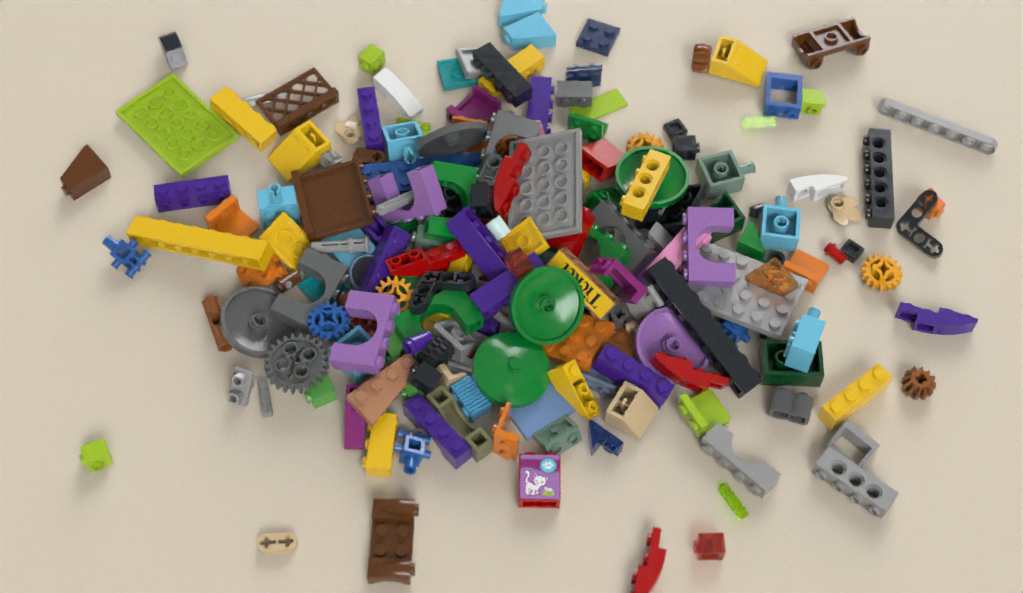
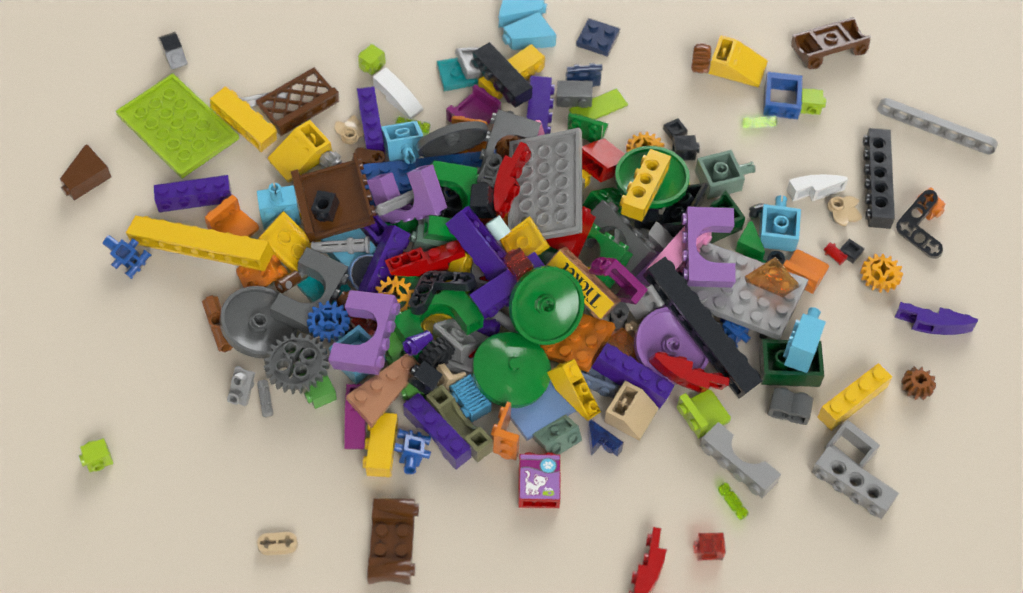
(322, 200): none -> black brick

